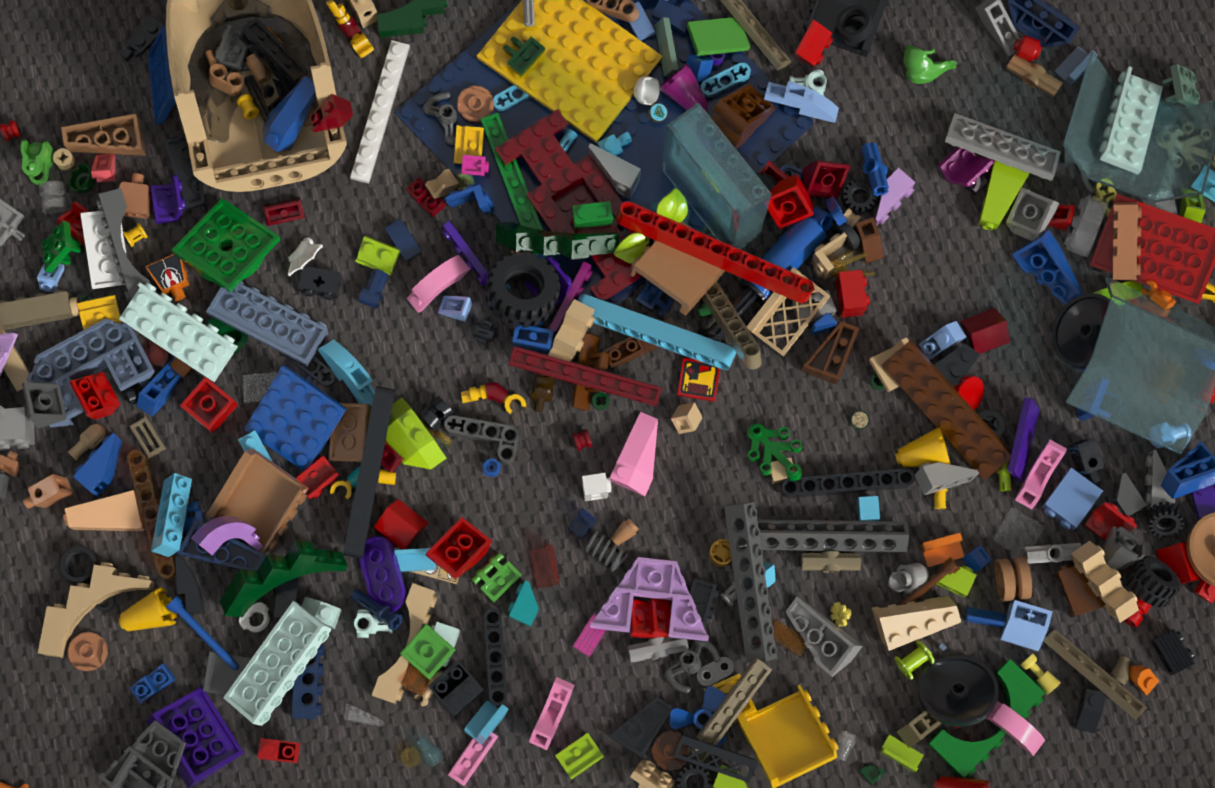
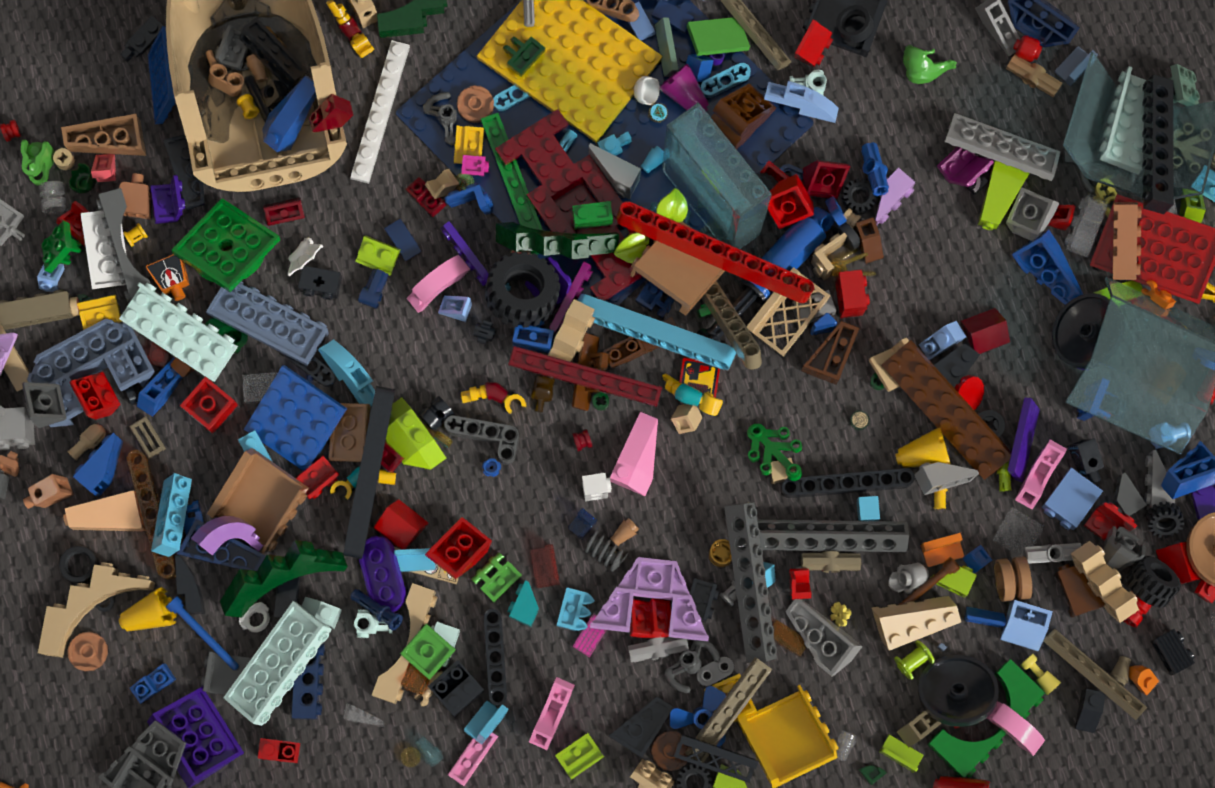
(573, 608): none -> medium azure plate
(653, 159): none -> medium azure cone
(692, 396): none -> piece
(799, 583): none -> red panel
(1158, 145): none -> black brick

